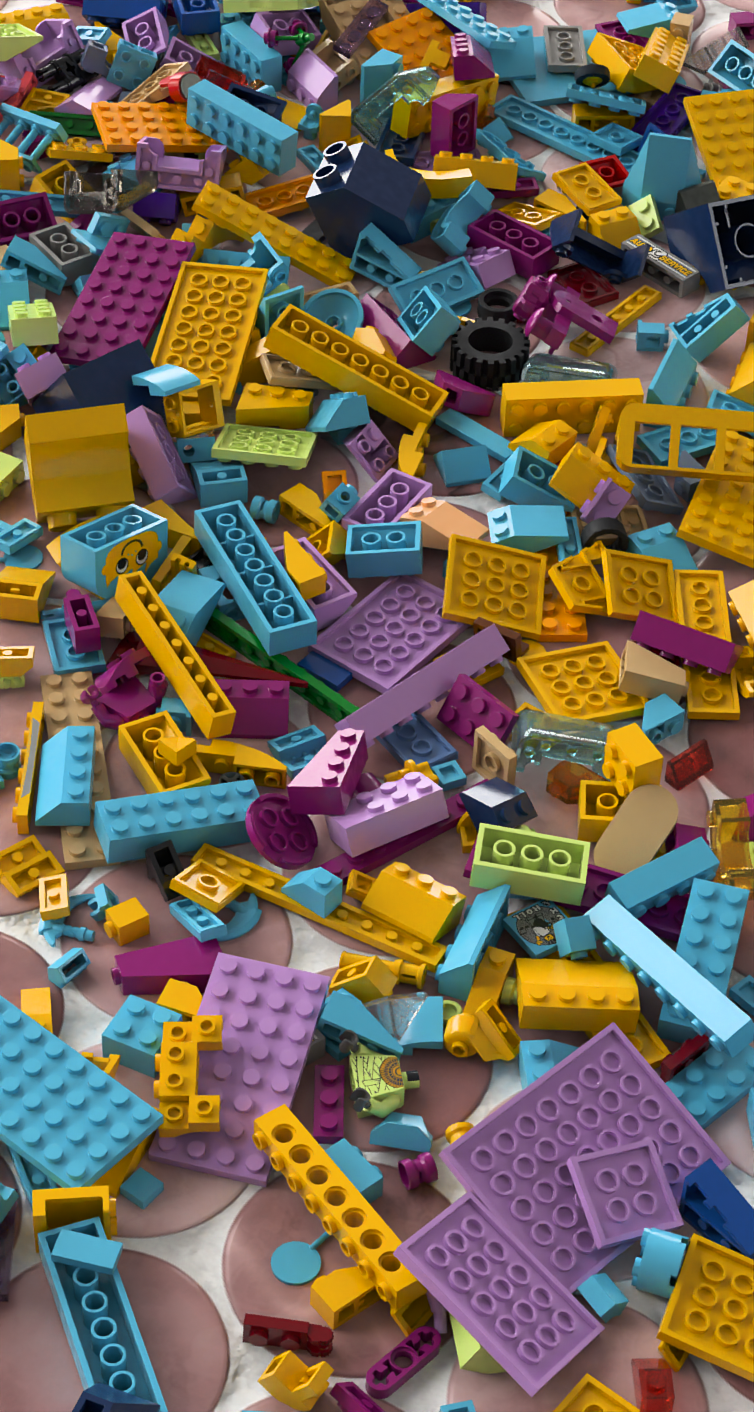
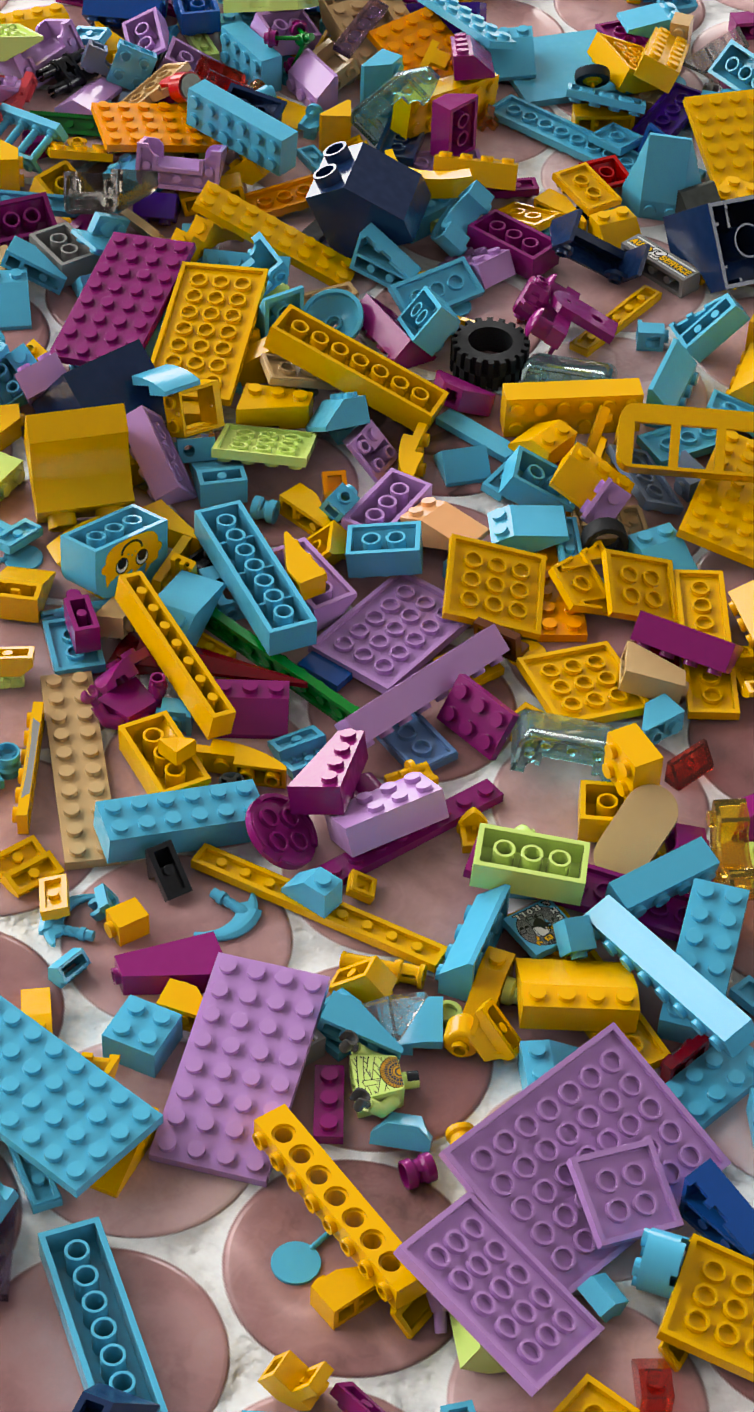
(32, 323): yellowish green brick -> none
(43, 100): yellow wing -> none
(67, 778): medium azure slope -> none
(70, 1205): yellow panel -> none
(87, 1251): medium azure tile -> none
(141, 1188): medium azure tile -> none
(179, 1072): yellow bracket -> none
(198, 920): medium azure tile -> none
(207, 885): yellow plate -> none
(287, 1334): dark red hinge -> none
(363, 1175): medium azure brick -> none
(374, 340): yellow slope -> none
(399, 1376): magenta beam -> none
(414, 902): yellow slope -> none
(449, 775): medium azure plate -> none
(493, 757): tan plate -> none
(496, 297): black tyre -> none
(498, 804): dark blue slope -> none
(500, 130): medium azure panel -> none
(500, 150): medium azure wing -> none
(564, 48): light grey plate -> none
(565, 779): clear orange slope -> none
(592, 287): dark red tile -> none
(647, 216): yellowish green wing -> none

